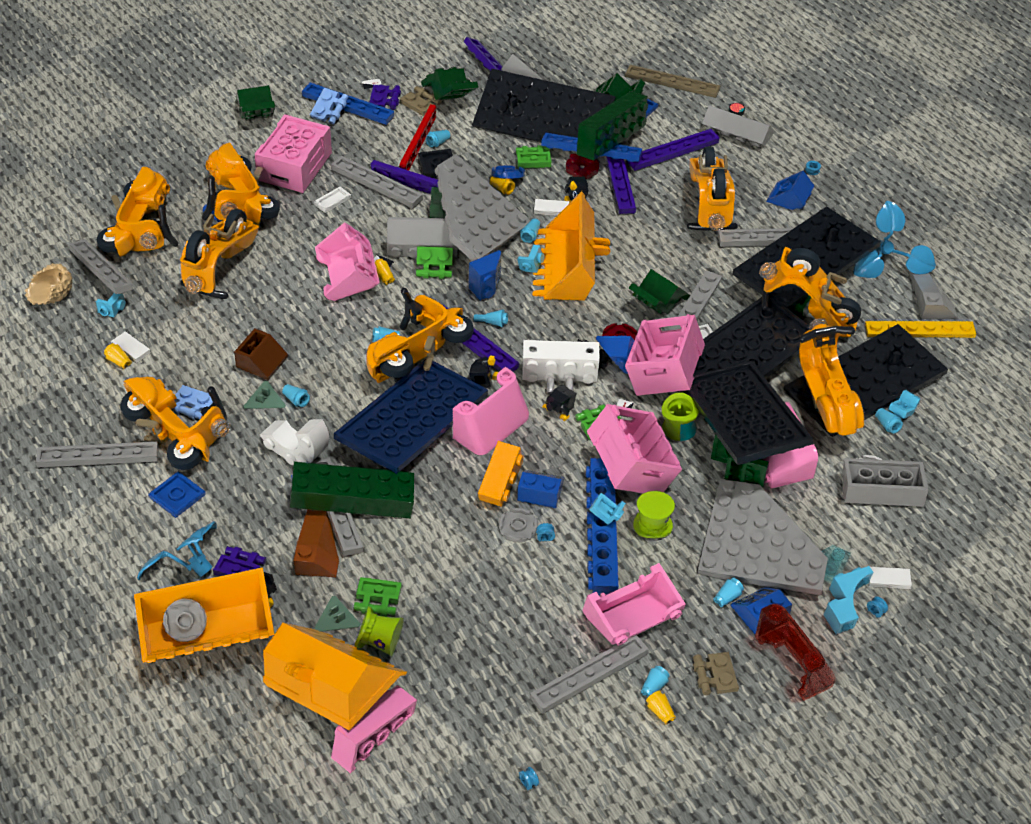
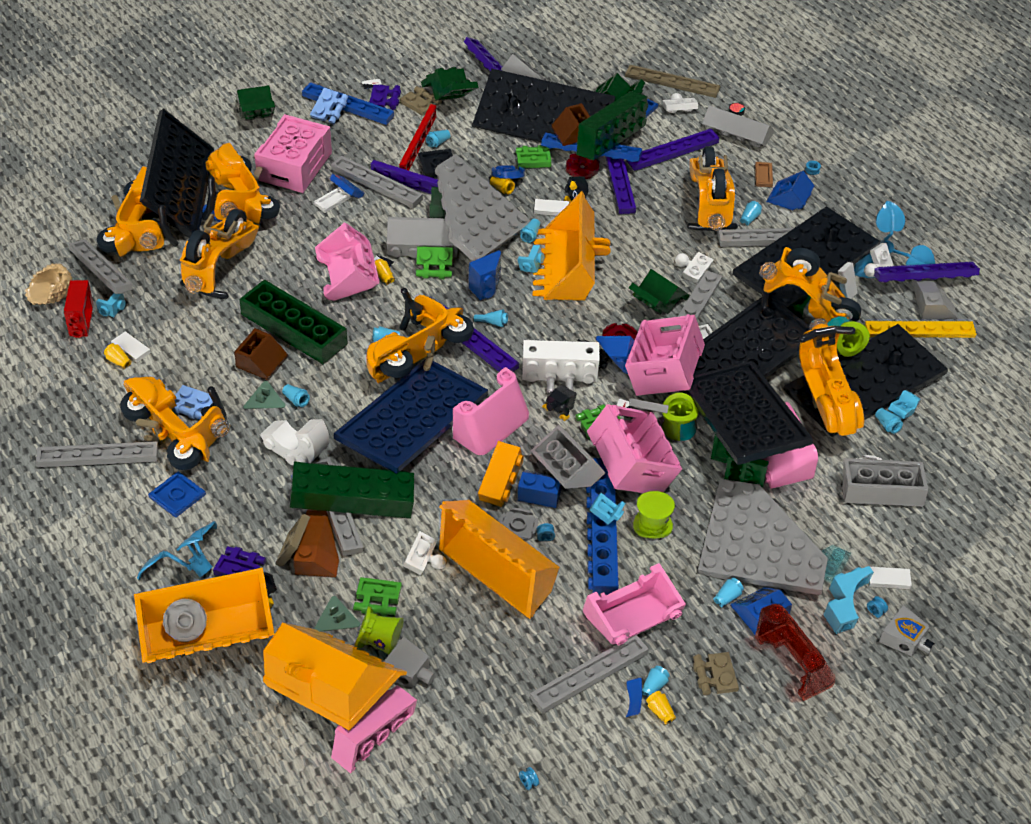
(78, 308): none -> red window
(177, 174): none -> black plate
(292, 540): none -> dark tan tile
(293, 321): none -> dark green brick
(347, 186): none -> blue tile
(413, 661): none -> light grey torso
(422, 553): none -> white plate
(481, 371): black piece -> none
(496, 556): none -> light orange piece
(567, 460): none -> light grey slope
(568, 122): none -> reddish brown slope
(635, 696): none -> blue sticker
(648, 406): none -> light grey wing
(677, 102): none -> white plate
(694, 269): none -> white plate
(751, 212): none -> medium azure cone
(763, 174): none -> medium nougat tile
(848, 344): none -> lime hat
(849, 289): none -> white tile
(880, 257): none -> white plate
(907, 633): none -> light grey torso
(924, 271): none -> dark purple plate

